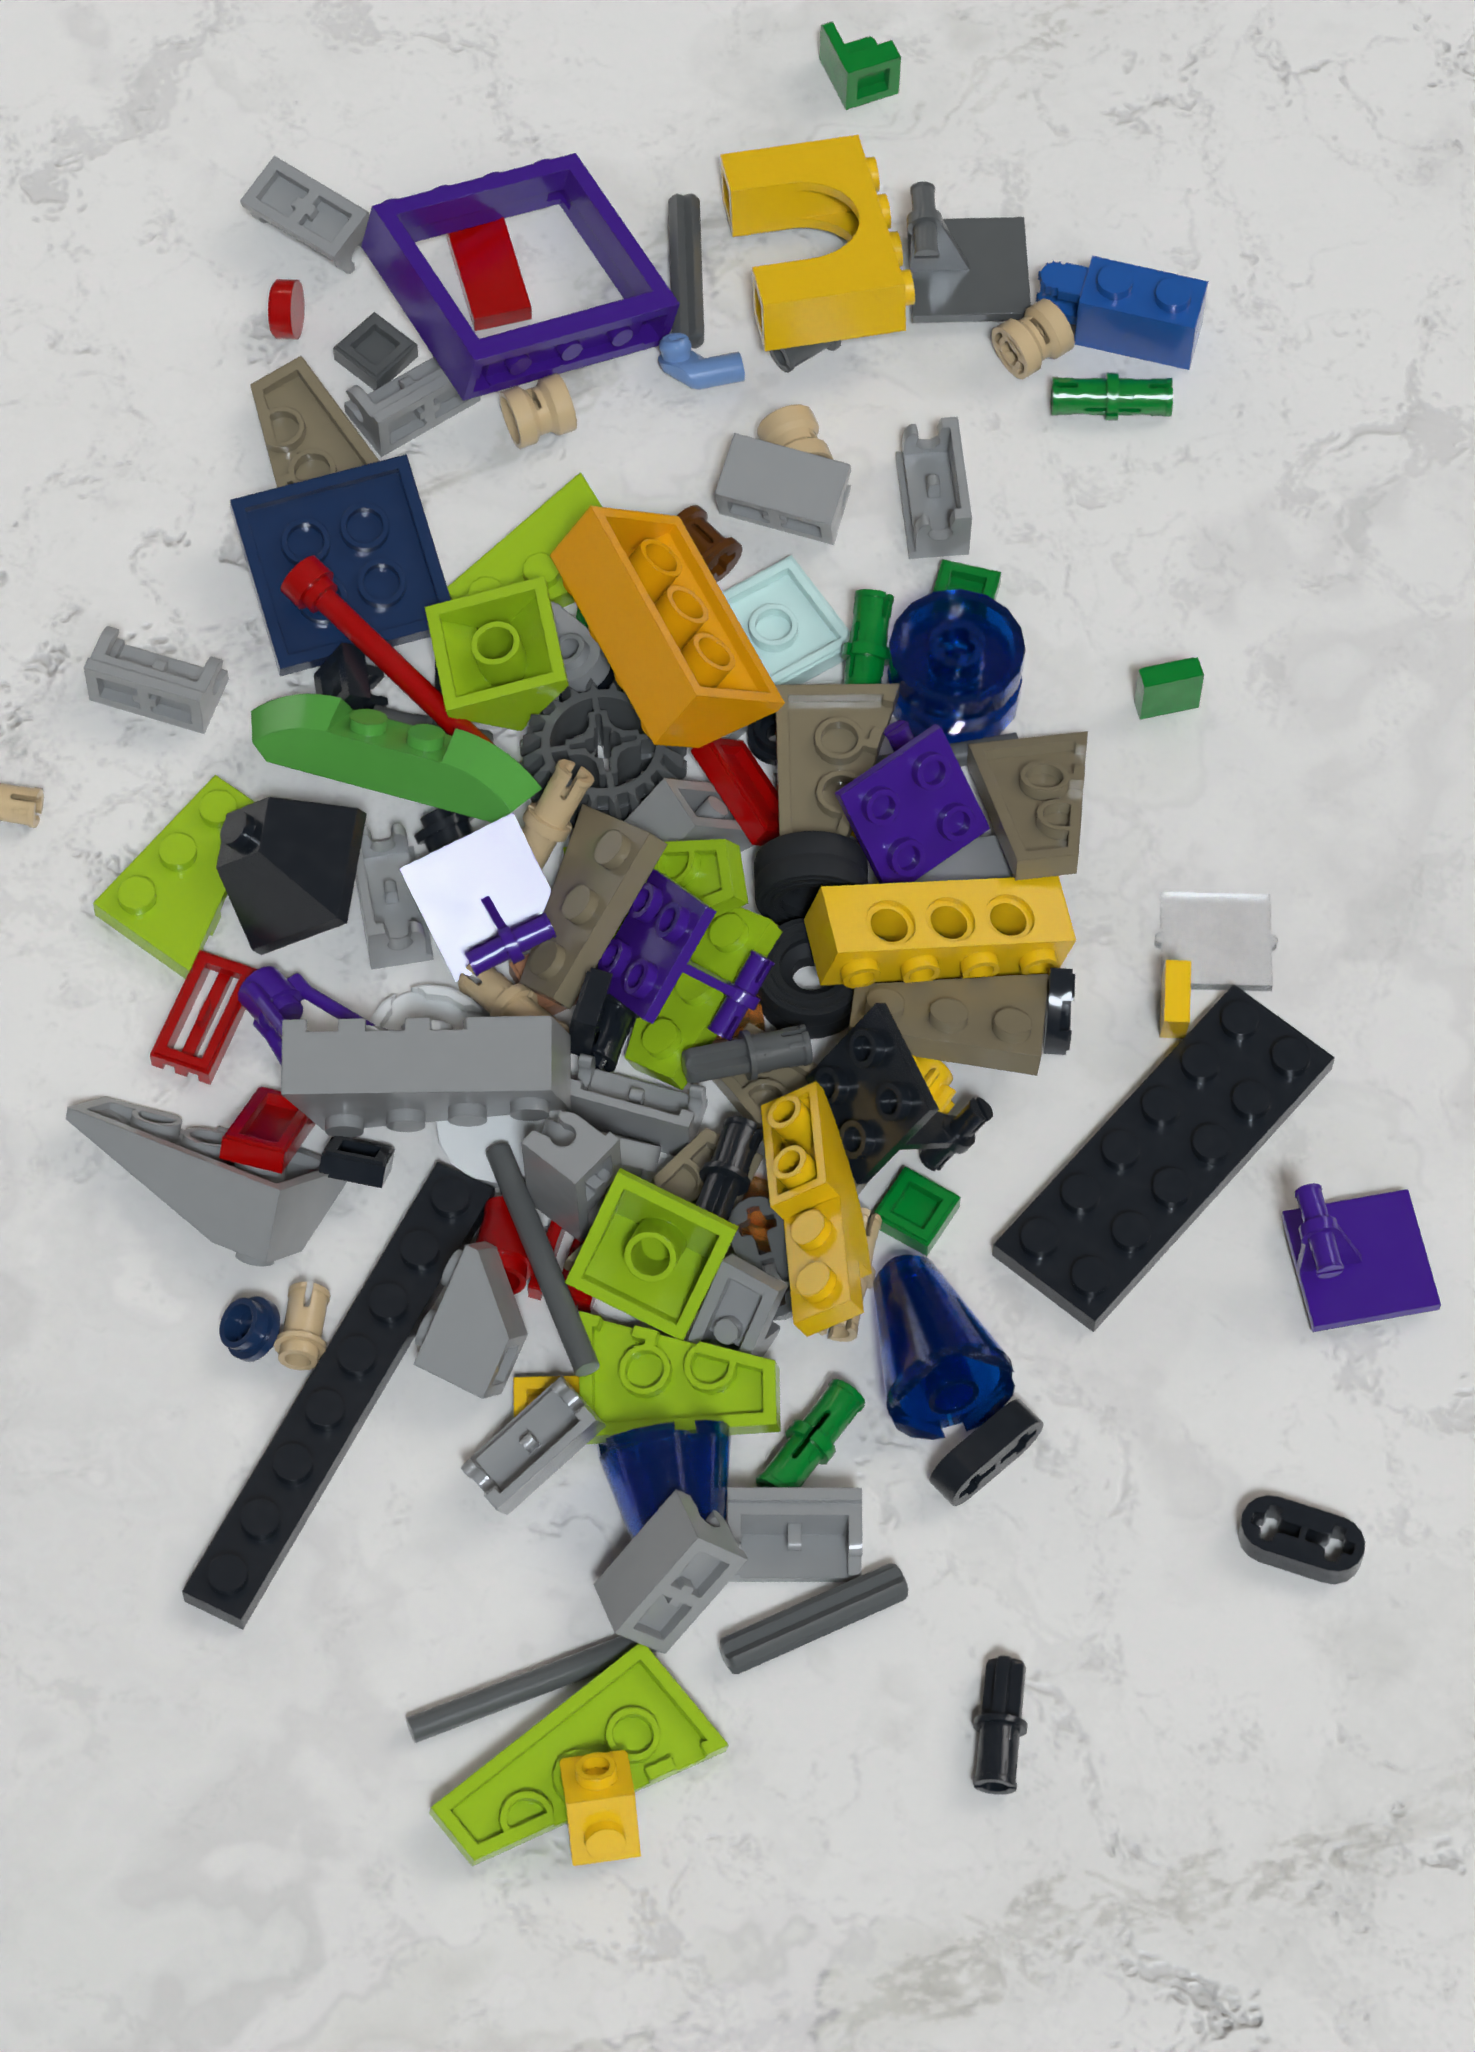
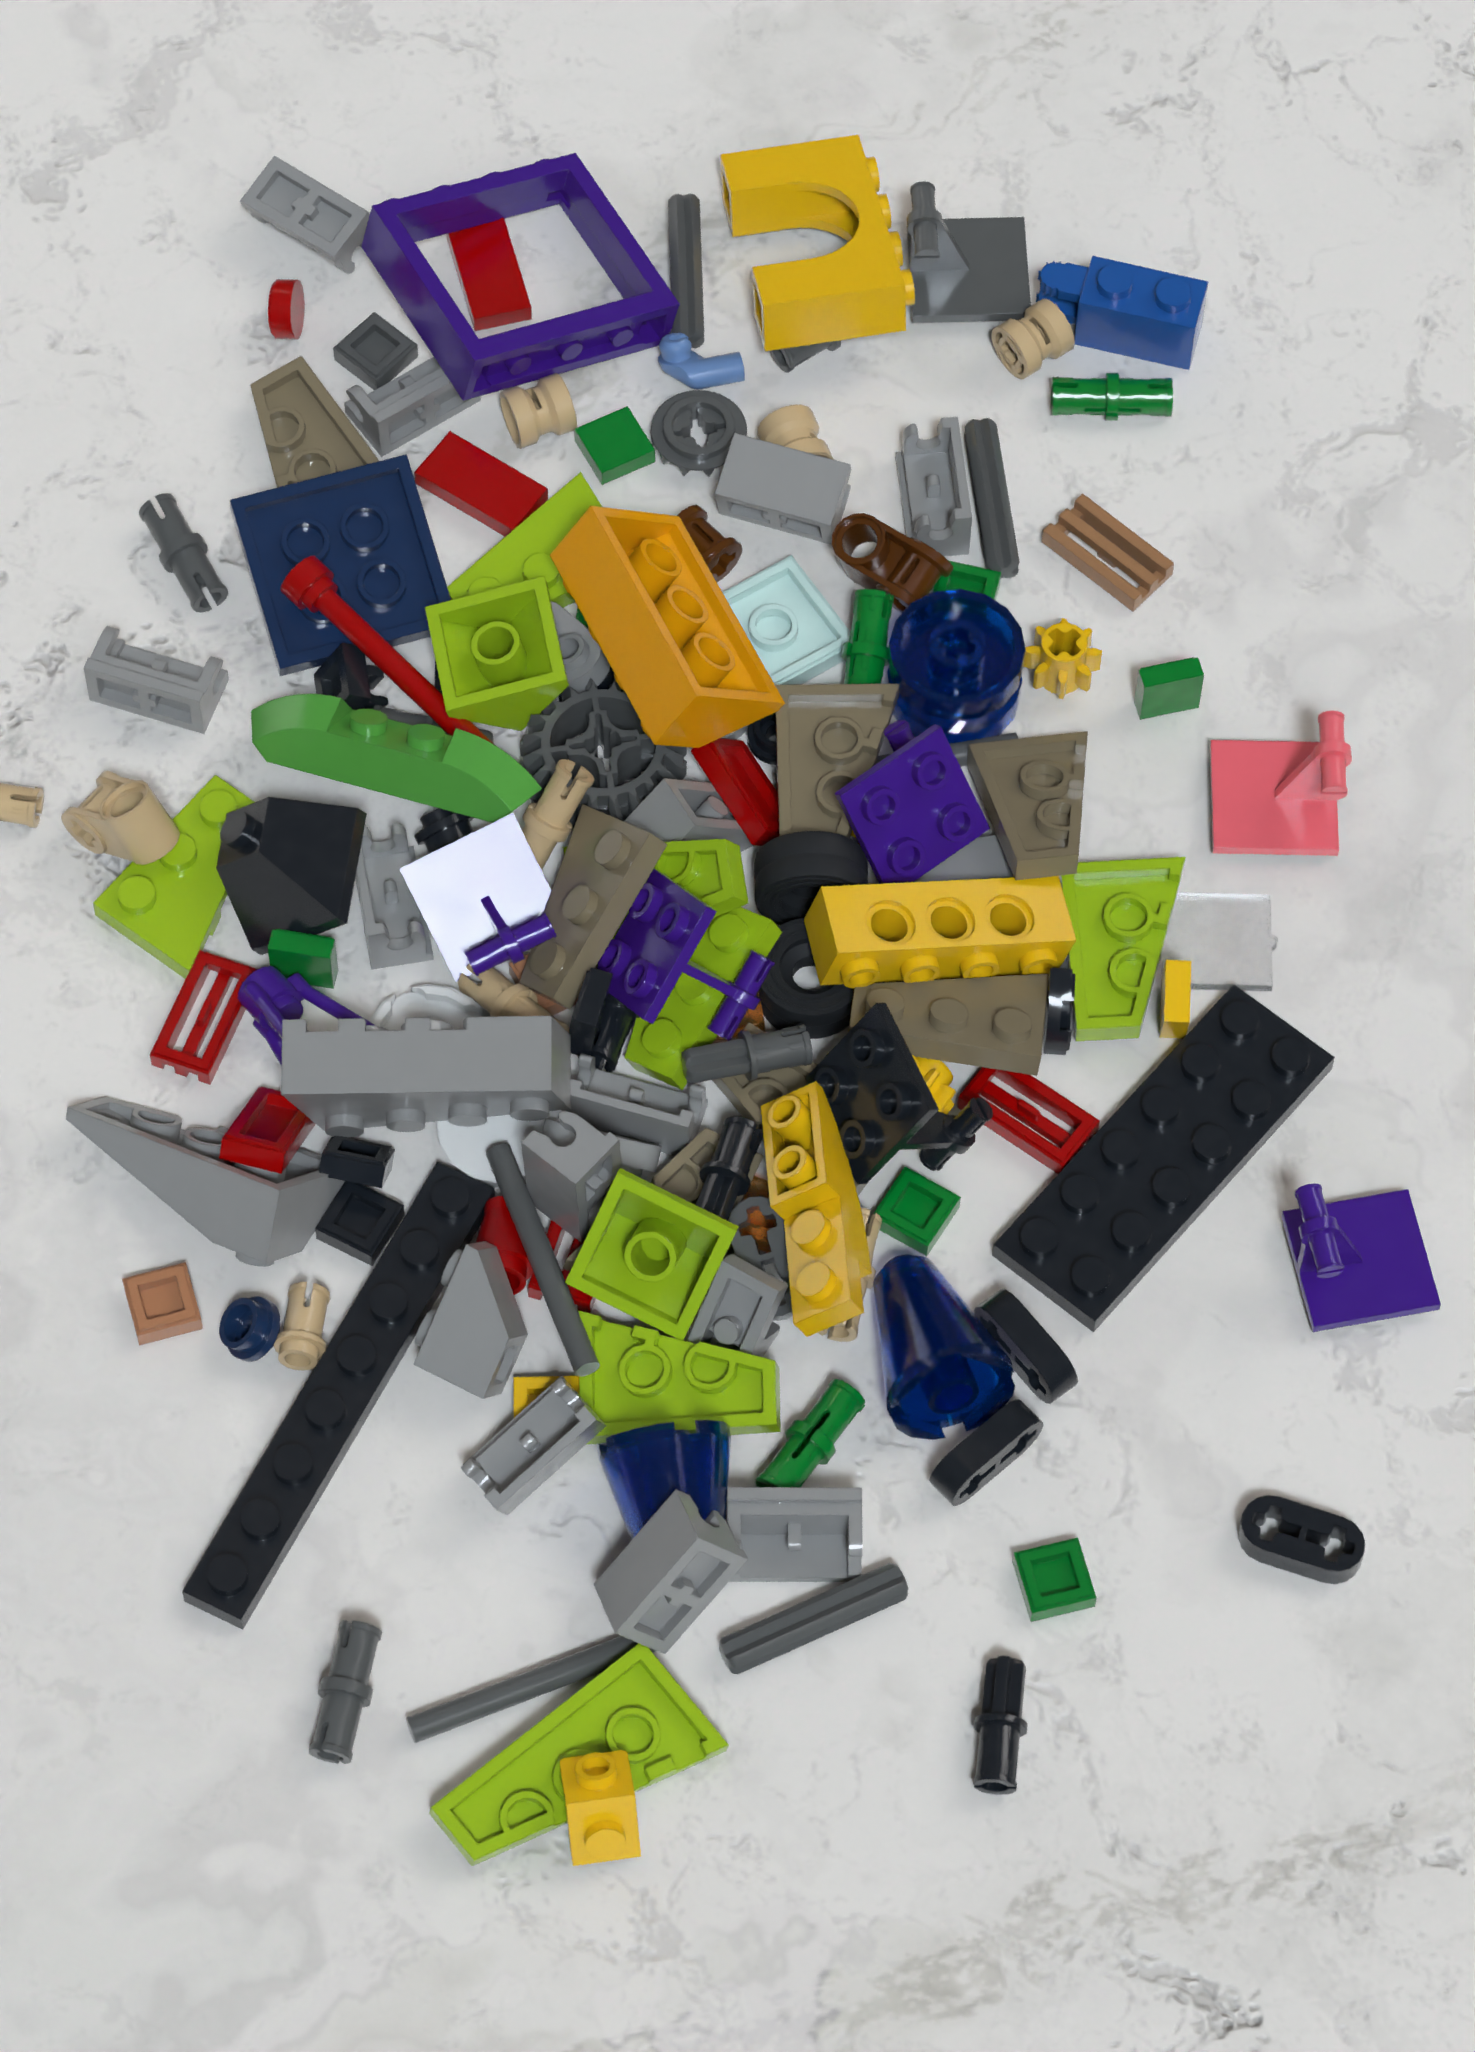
(122, 821): none -> tan piece
(162, 1303): none -> nougat tile
(183, 552): none -> dark grey pin
(304, 954): none -> green tile
(345, 1692): none -> dark grey pin
(360, 1222): none -> black tile
(480, 484): none -> red tile
(614, 445): none -> green tile
(673, 426): none -> dark grey gear
(859, 69): green panel -> none
(896, 565): none -> reddish brown piece
(991, 497): none -> dark grey axle
(1021, 1136): none -> red tile
(1030, 1348): none -> black beam
(1054, 1579): none -> green tile
(1062, 658): none -> yellow gear
(1115, 546): none -> medium nougat tile
(1120, 931): none -> lime wing
(1279, 793): none -> coral plate

